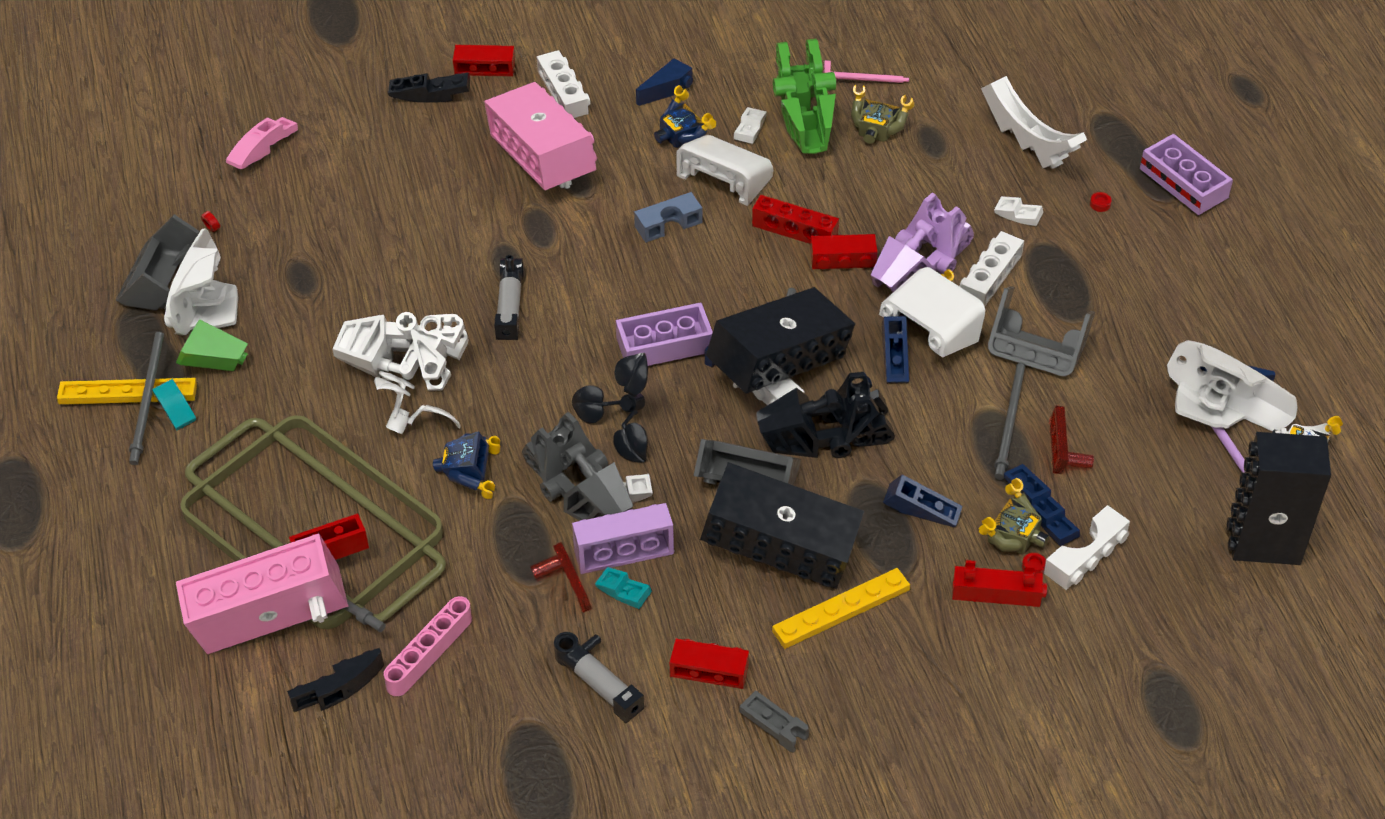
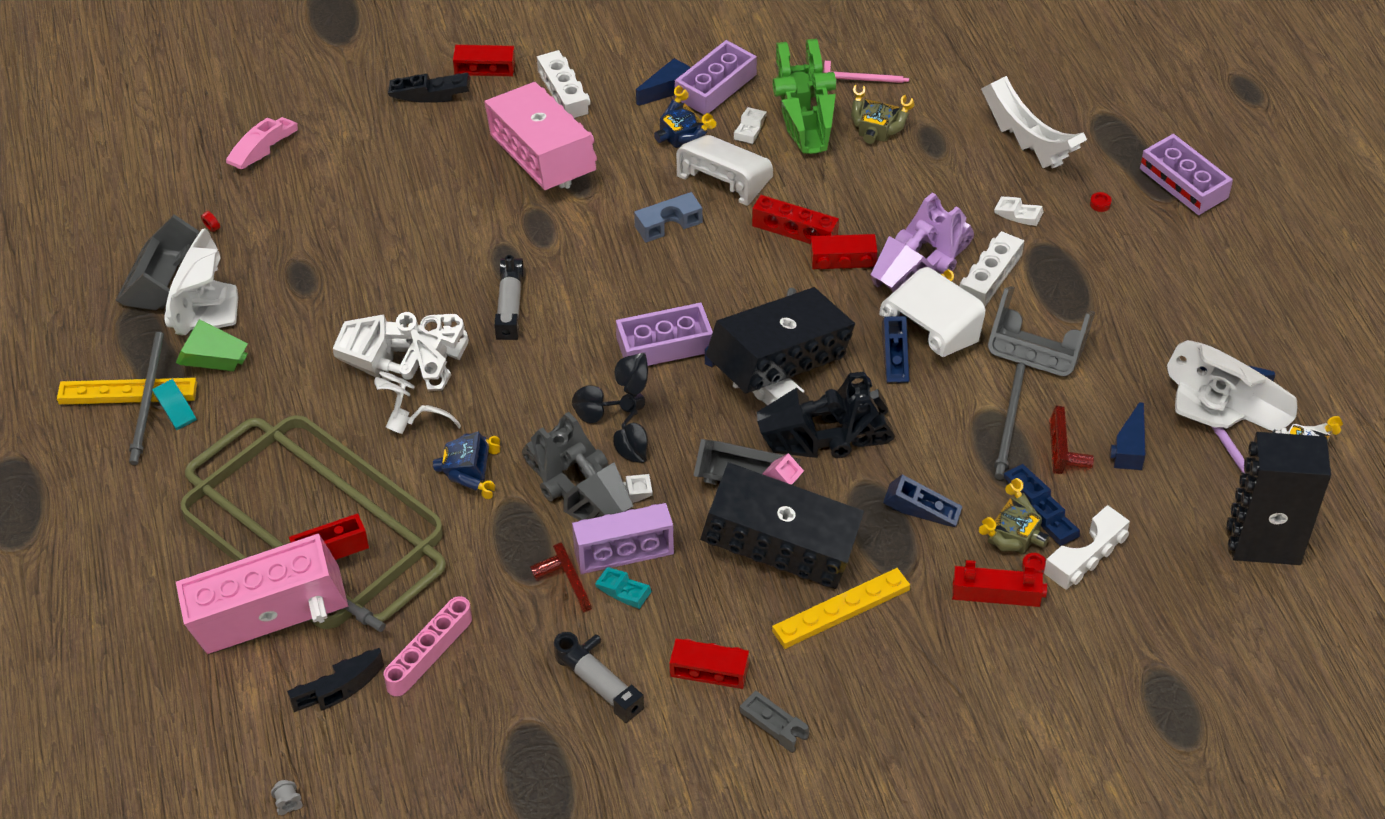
(286, 797): none -> light grey brick
(717, 76): none -> lavender brick
(784, 469): none -> bright pink panel
(1130, 442): none -> dark blue slope

